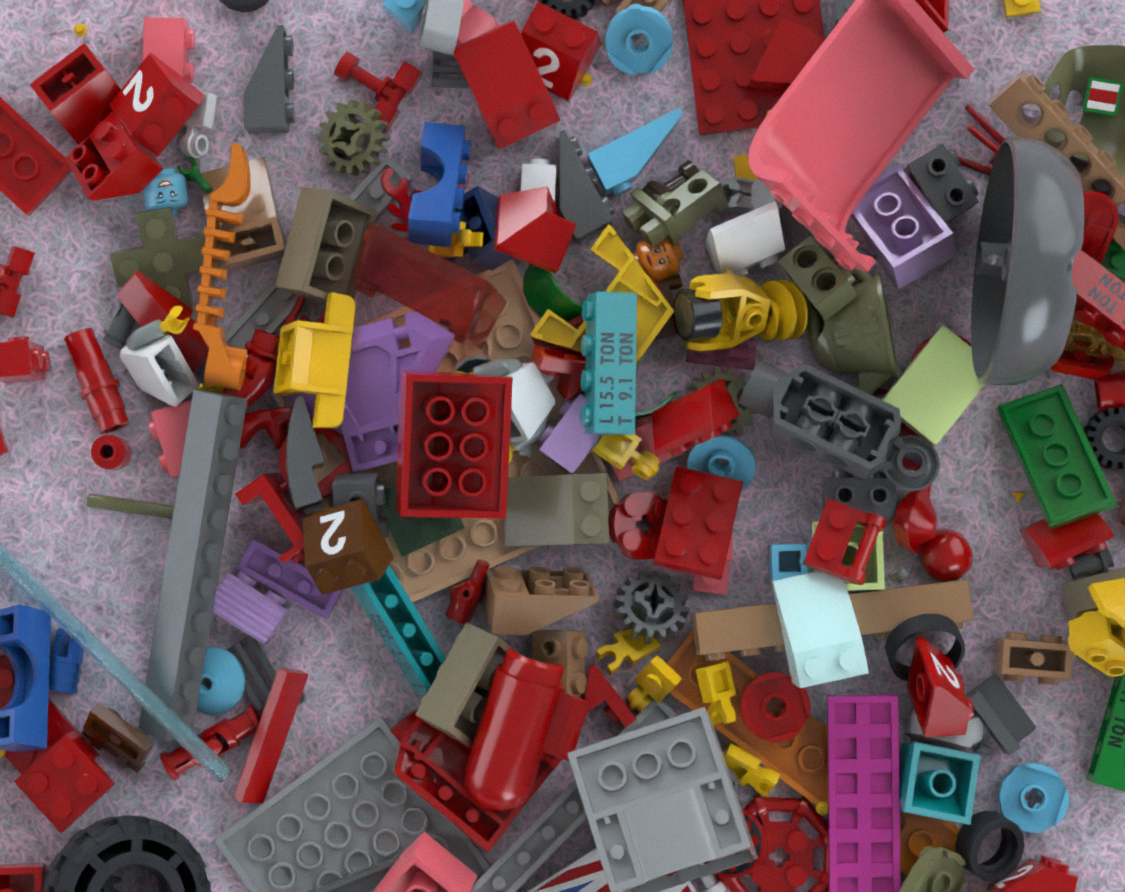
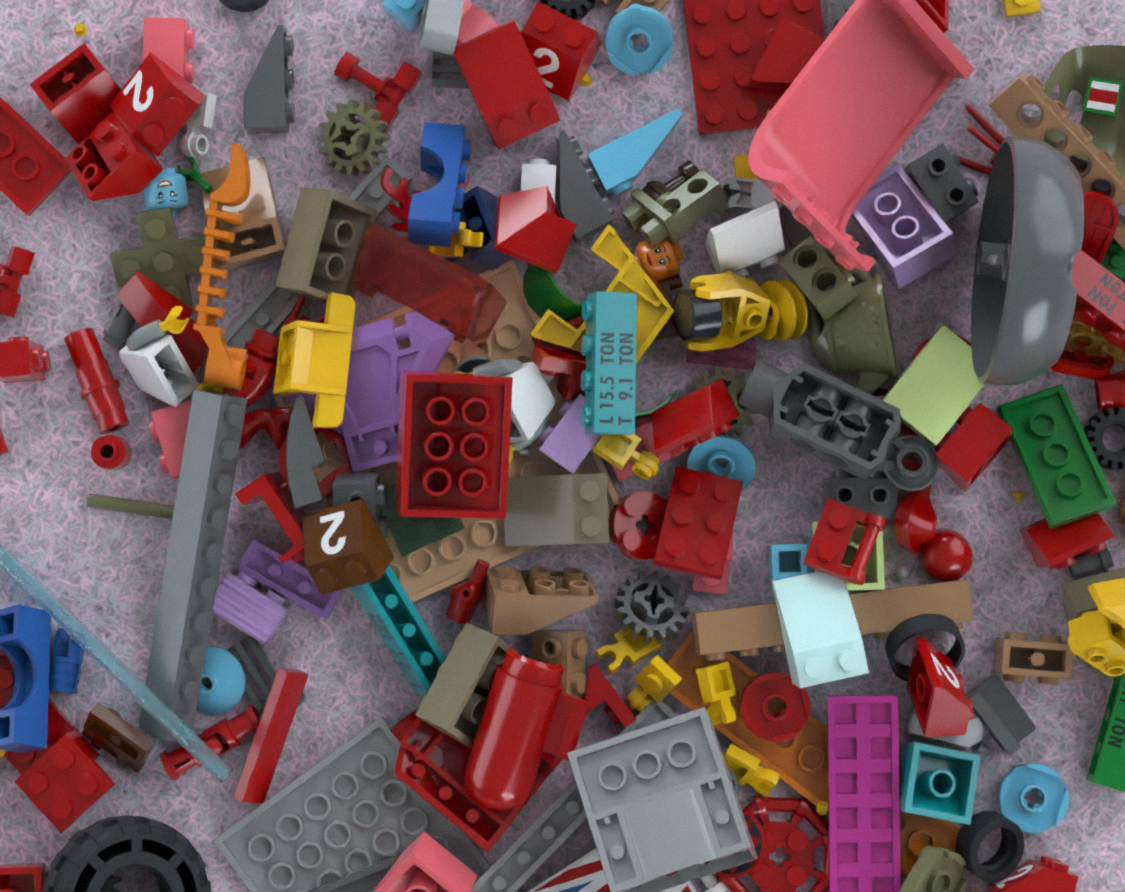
(972, 445): none -> red slope

